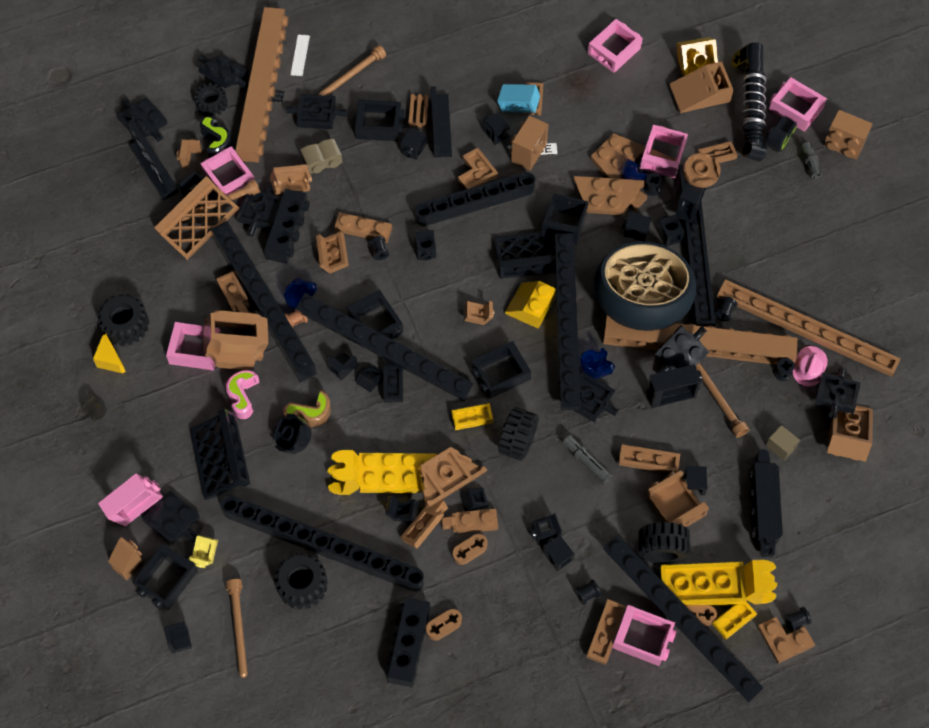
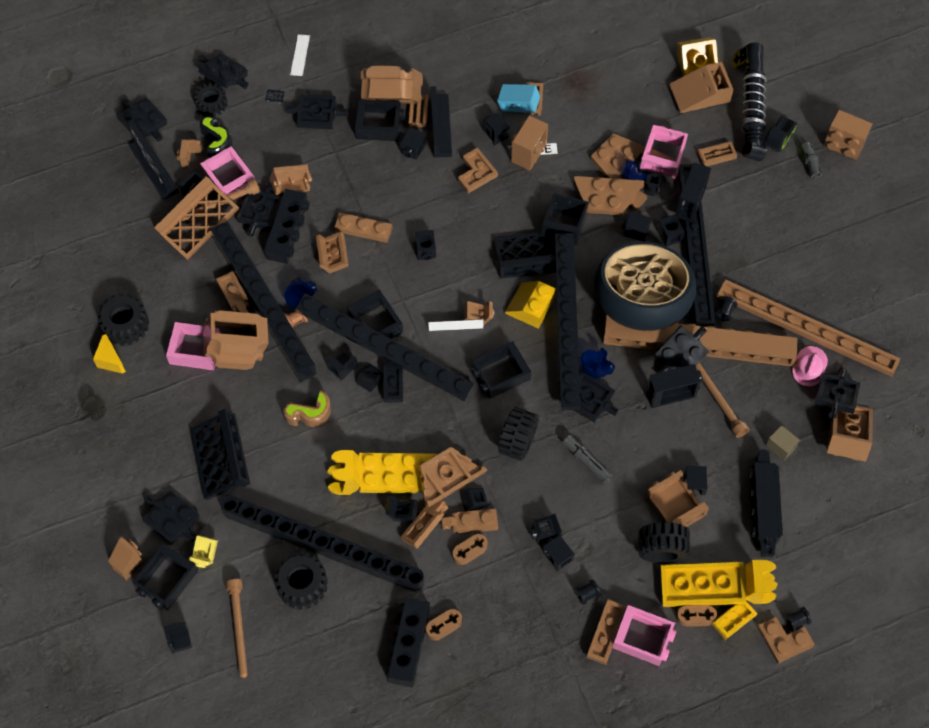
(130, 499): bright pink window -> none
(235, 391): bright pink animal -> none
(261, 85): medium nougat brick -> none
(292, 434): black cylinder -> none
(321, 156): dark tan brick -> none
(377, 53): medium nougat piece -> none
(379, 248): black bush -> none
(391, 84): none -> medium nougat piece
(455, 325): none -> white sticker
(468, 204): black beam -> none
(472, 416): yellow plate -> none
(605, 56): bright pink window -> none
(649, 459): medium nougat plate -> none
(683, 619): black plate -> none
(701, 170): medium nougat tile -> none
(784, 369): black bush -> none
(802, 91): bright pink window -> none

